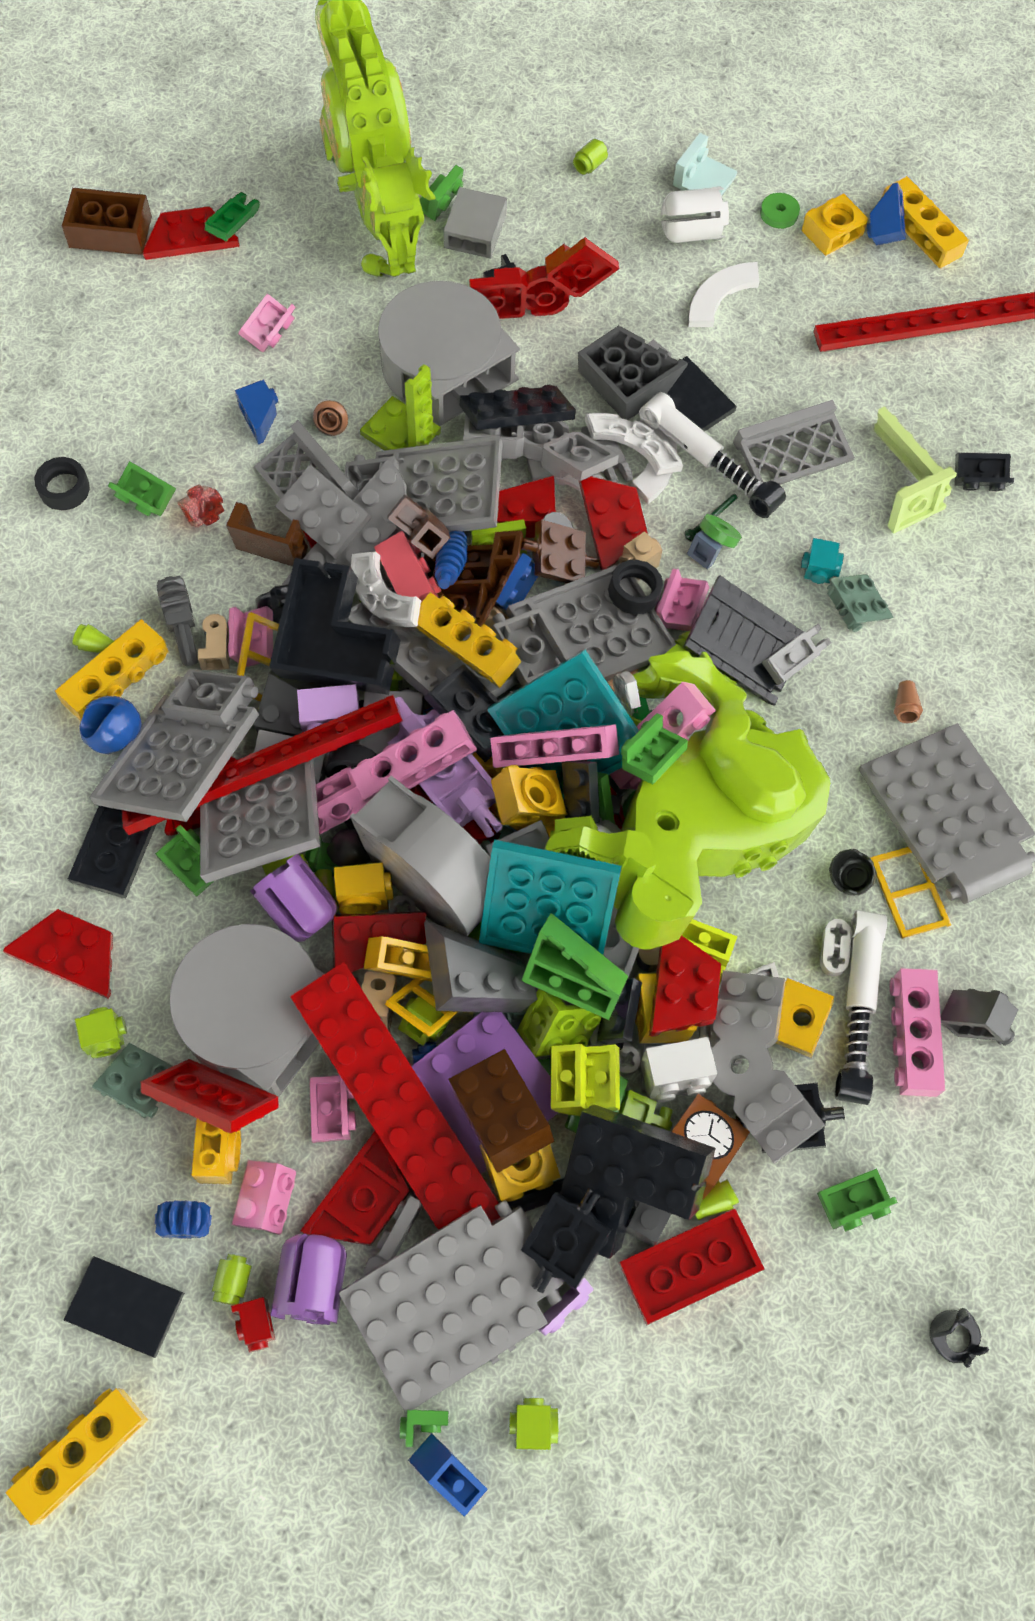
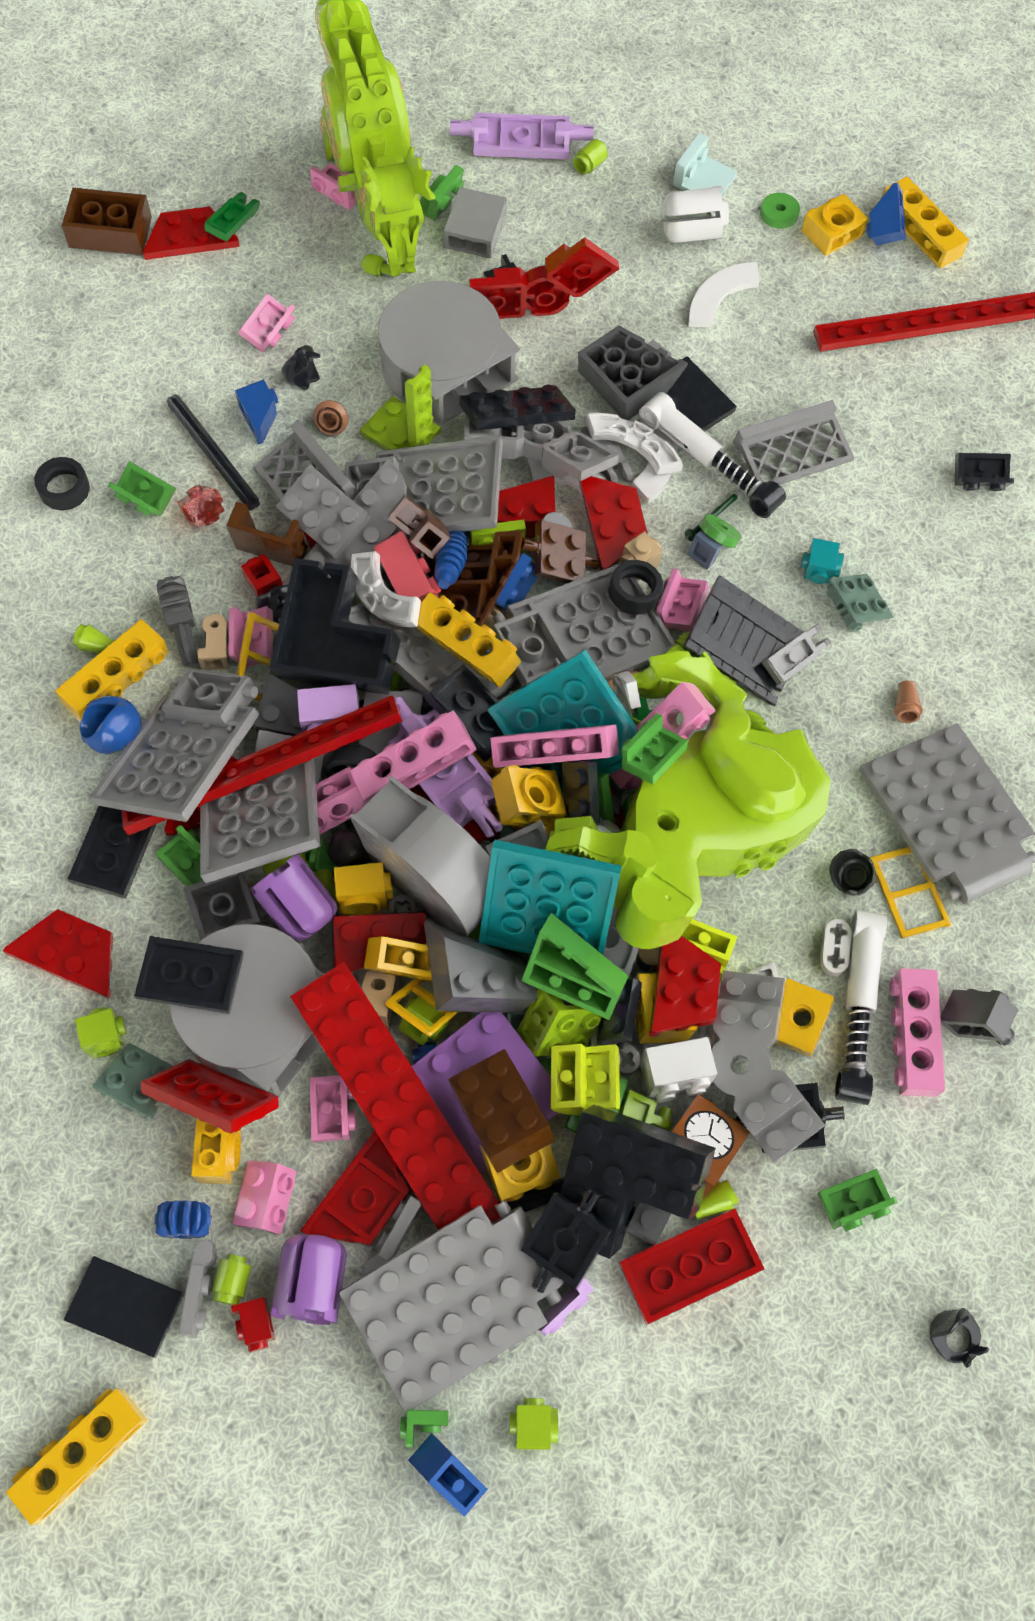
(189, 974): none -> black tile
(198, 1286): none -> light grey hinge
(213, 452): none -> black axle
(221, 904): none -> flat silver brick
(260, 575): none -> red brick
(300, 368): none -> black piece
(325, 182): none -> bright pink bracket
(521, 135): none -> lavender plate
(921, 498): yellowish green bracket -> none

